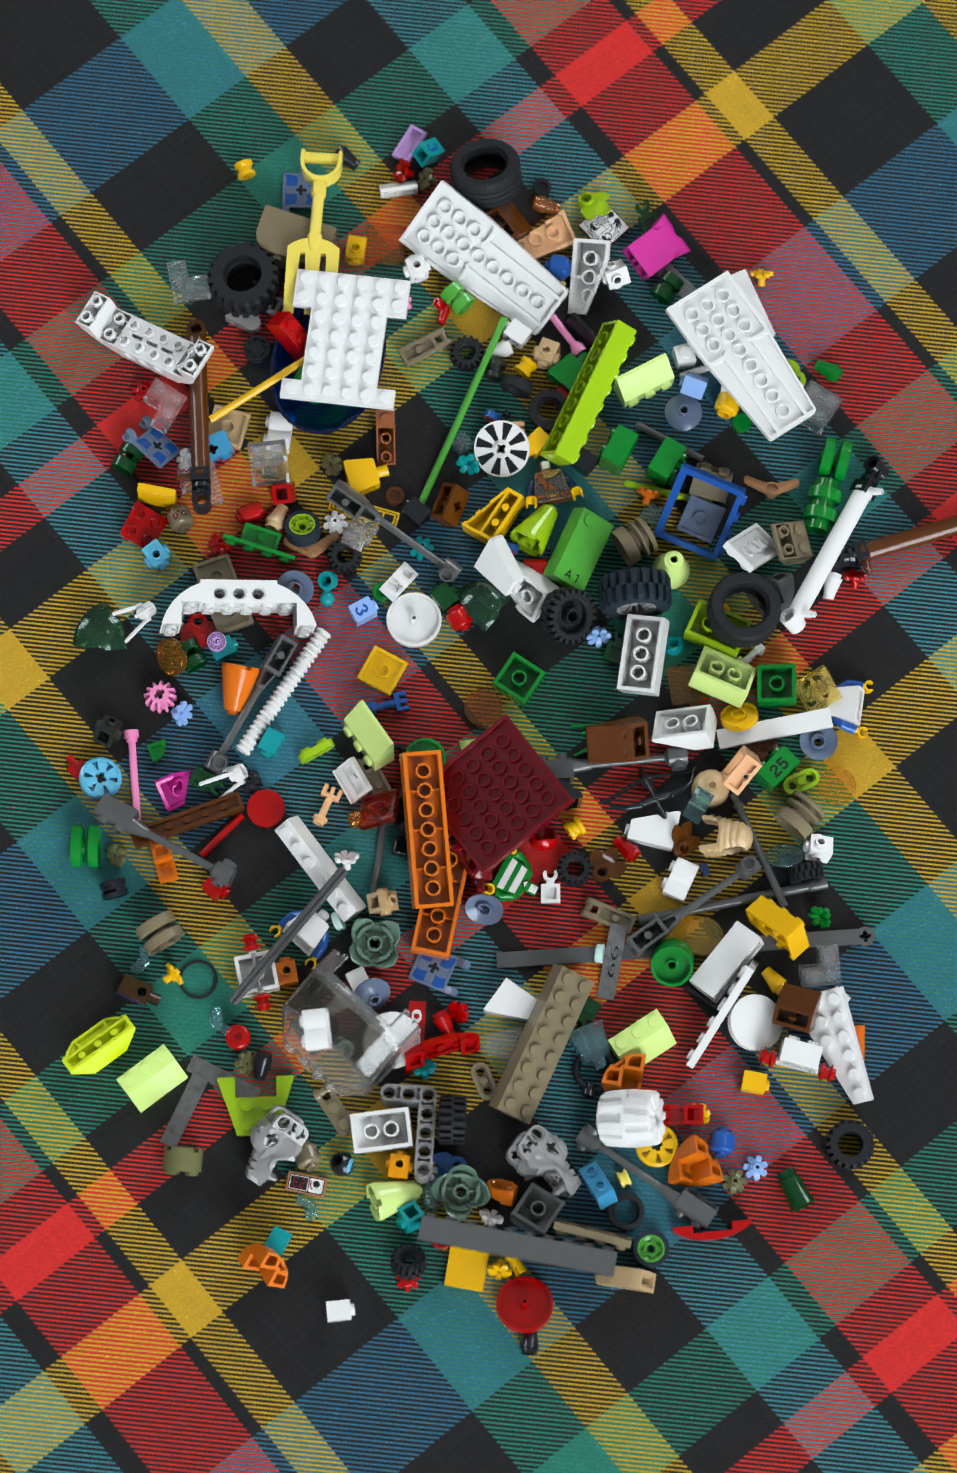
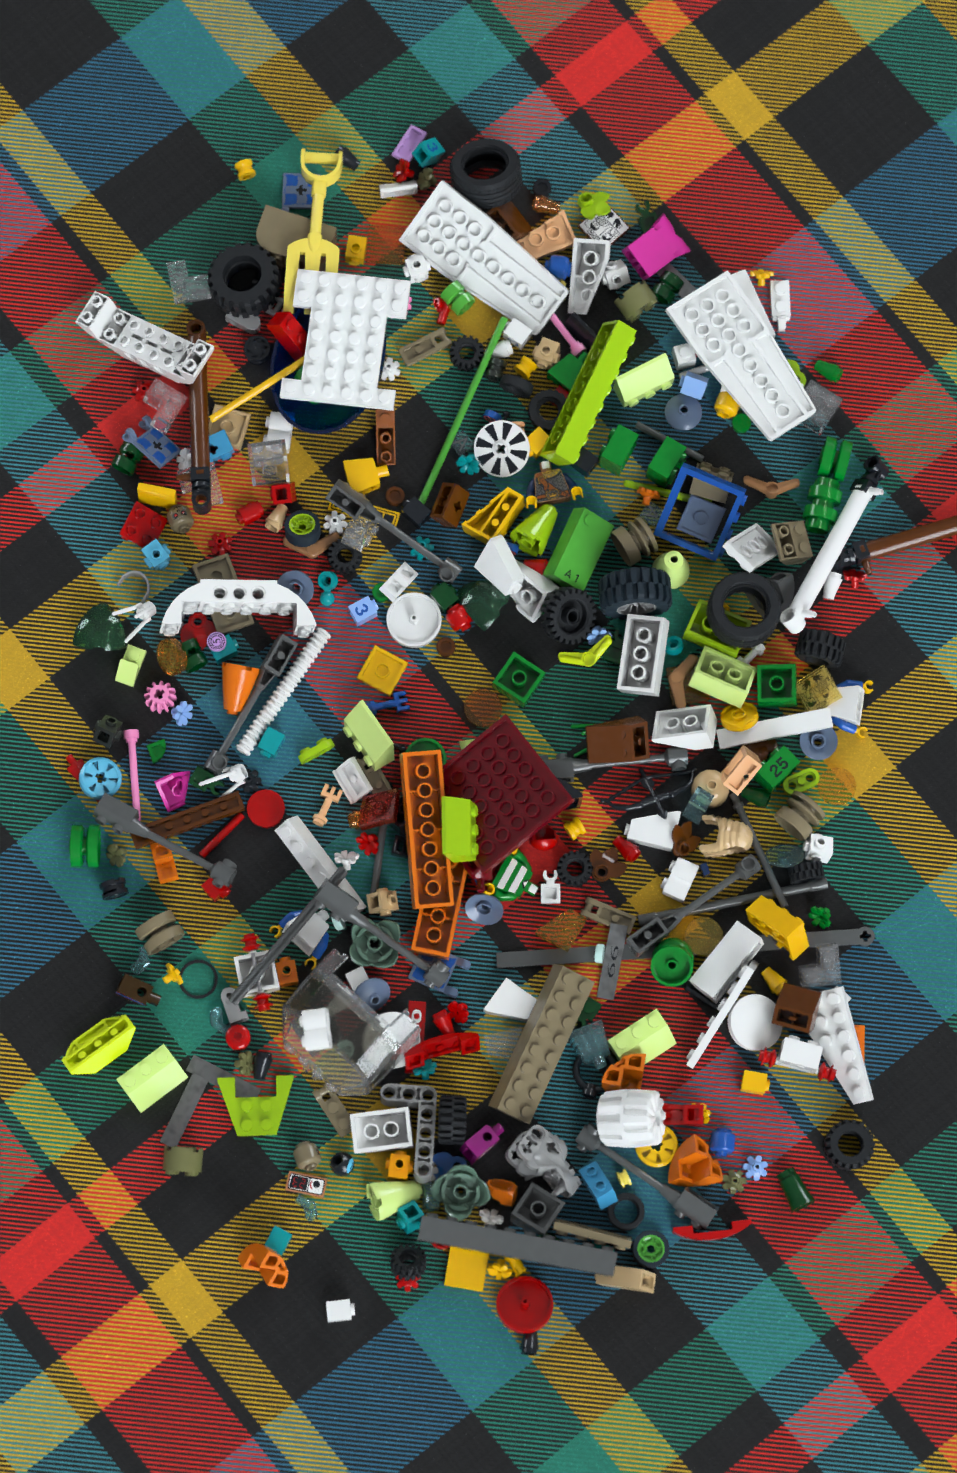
(130, 665): none -> yellowish green slope
(137, 574): none -> light grey helmet
(233, 1011): none -> light grey leg
(259, 539): green bracket -> none
(273, 1143): light grey animal -> none
(332, 464): olive plant -> none
(344, 907): none -> dark grey bar
(368, 842): none -> red plant
(390, 369): none -> white plant
(445, 647): none -> reddish brown tile
(459, 829): none -> lime slope
(476, 1146): none -> magenta torso
(484, 1081): dark tan plate -> none
(563, 929): none -> clear yellow wing
(587, 658): none -> neon yellow piece
(636, 300): none -> olive brick
(677, 677): none -> medium nougat piece
(756, 796): none -> dark green cone
(780, 303): none -> white hinge
(820, 648): none -> black tyre

